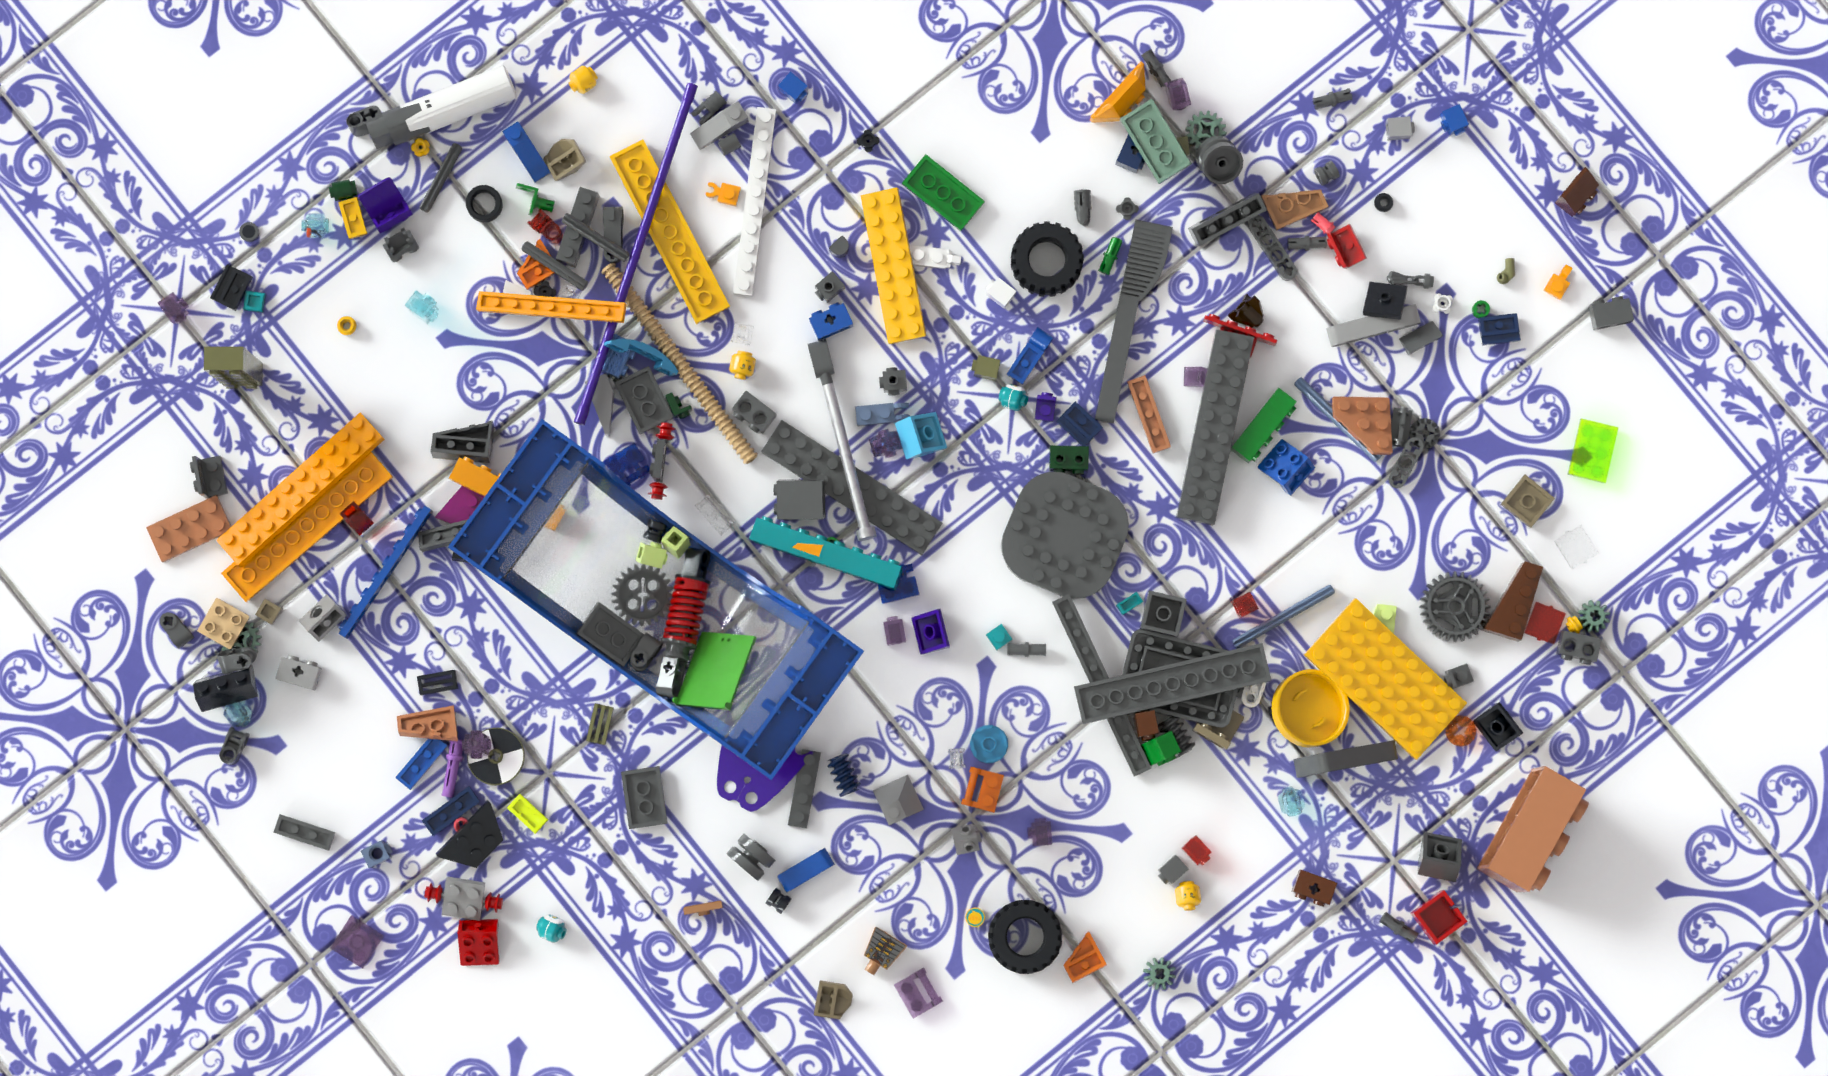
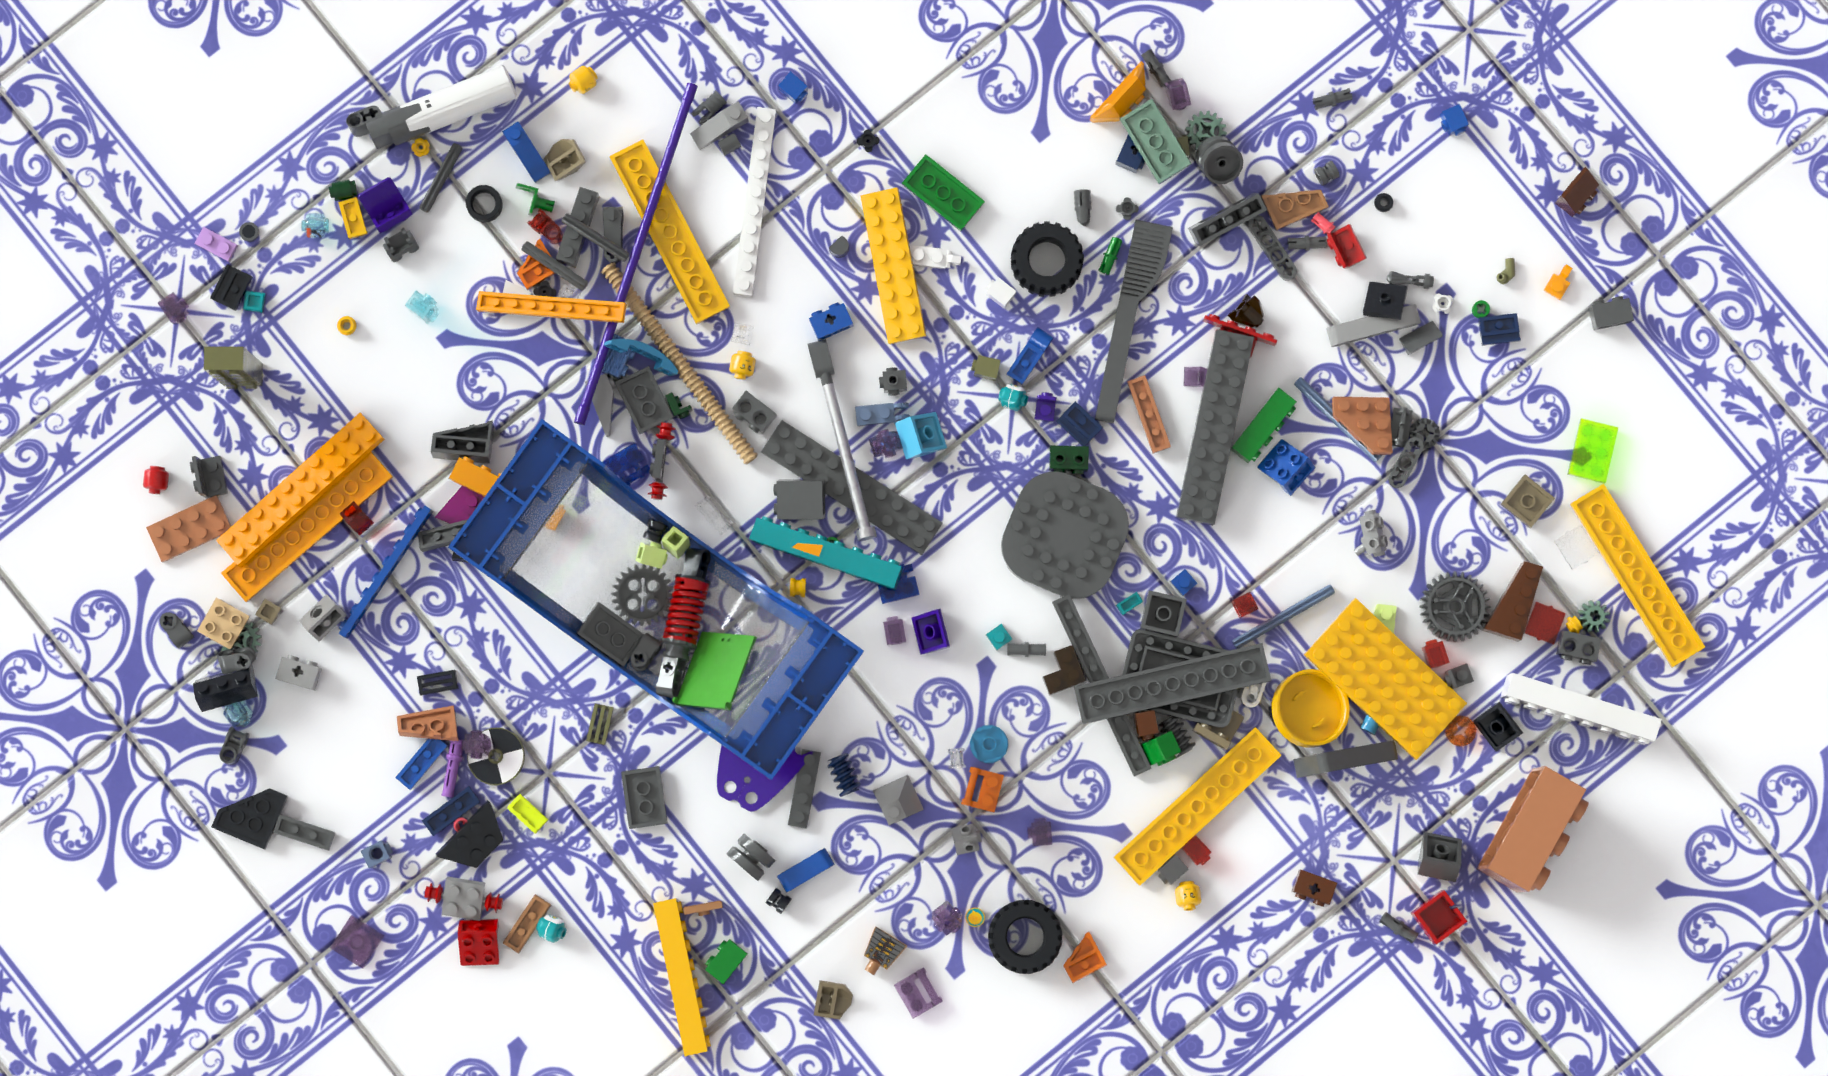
(155, 479): none -> red head
(216, 244): none -> lavender plate
(252, 817): none -> black plate
(526, 923): none -> medium nougat tile
(680, 976): none -> yellow brick
(726, 961): none -> green brick
(727, 194): light orange plate -> none
(797, 587): none -> yellow wheel
(829, 287): dark grey brick -> none
(947, 918): none -> clear purple brick
(1069, 672): none -> dark brown brick
(1152, 973): sand green gear -> none
(1183, 582): none -> blue plate
(1197, 806): none -> yellow plate
(1291, 801): clear light blue head -> none
(1369, 725): none -> dark azure piece
(1373, 538): none -> light grey brick
(1399, 128): light grey brick -> none
(1435, 654): none -> clear red brick
(1580, 708): none -> white brick
(1637, 575): none -> yellow plate

